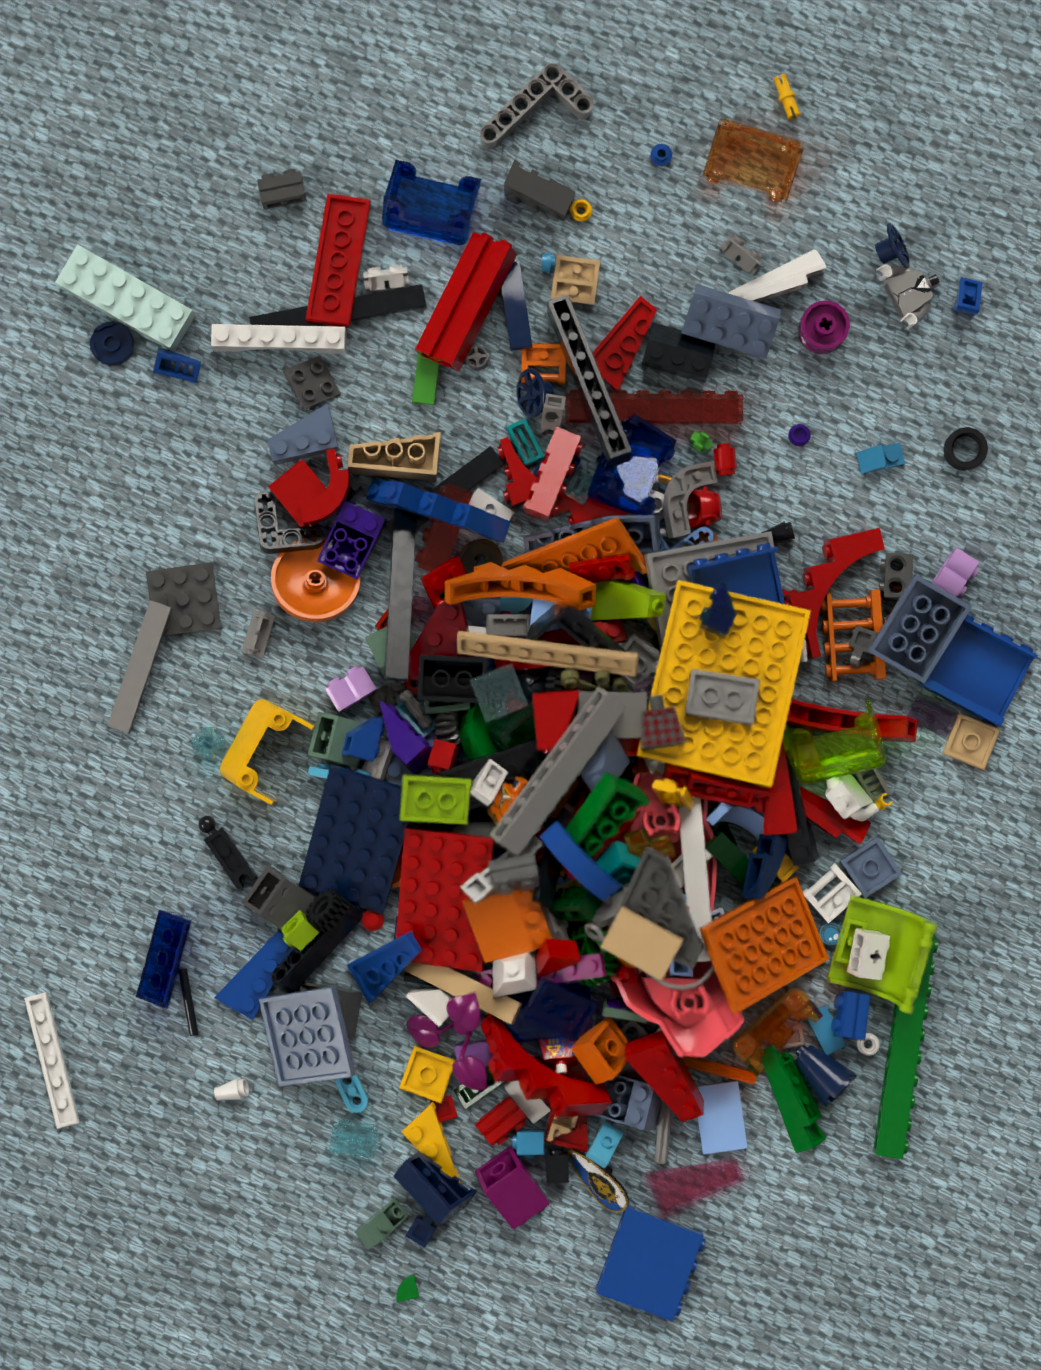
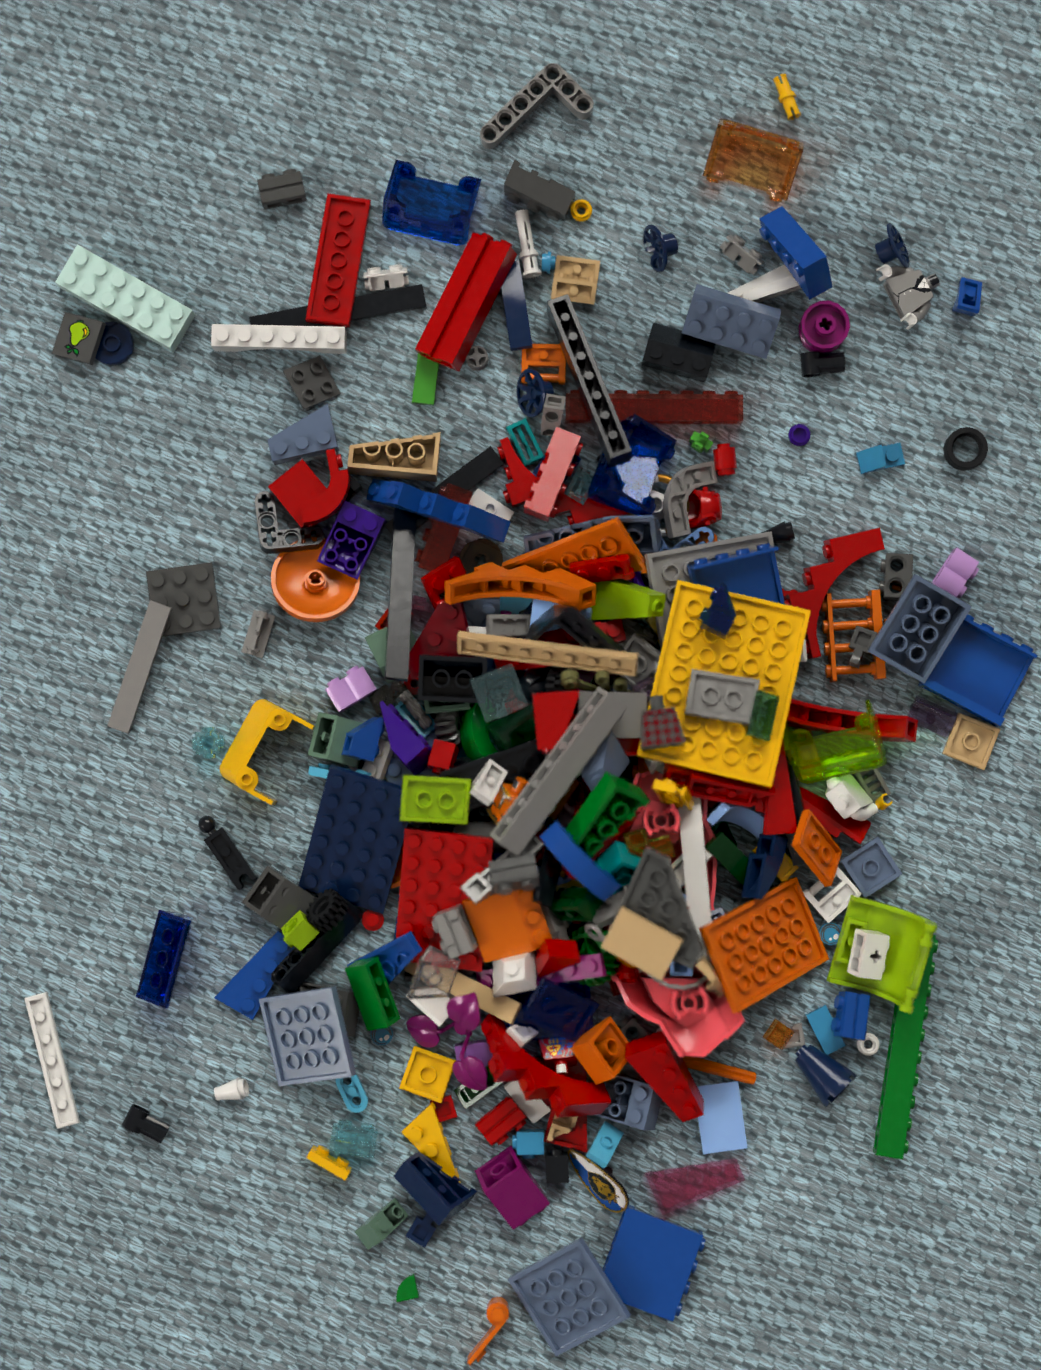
(78, 338): none -> dark grey tile
(140, 1121): none -> black piece
(179, 358): blue slope -> none
(188, 1002): black bar -> none
(337, 1166): none -> yellow plate
(372, 993): none -> green brick
(382, 1036): none -> dark azure tile
(433, 975): none -> clear slope
(454, 931): none -> light grey brick
(497, 1315): none -> orange door
(521, 1034): none -> white tile
(528, 254): none -> white pin
(569, 1296): none -> sand blue plate
(618, 1009): sand green slope -> none
(621, 344): red wing -> none
(658, 160): blue plate -> none
(662, 247): none -> dark blue wheel
(663, 1134): light grey axle -> none
(708, 970): none -> tan slope
(762, 715): none -> clear green tile
(787, 1004): clear orange windscreen -> none
(793, 1099): green wedge -> none
(797, 251): none -> blue wedge
(816, 364): none -> black piece
(817, 848): none -> orange tile

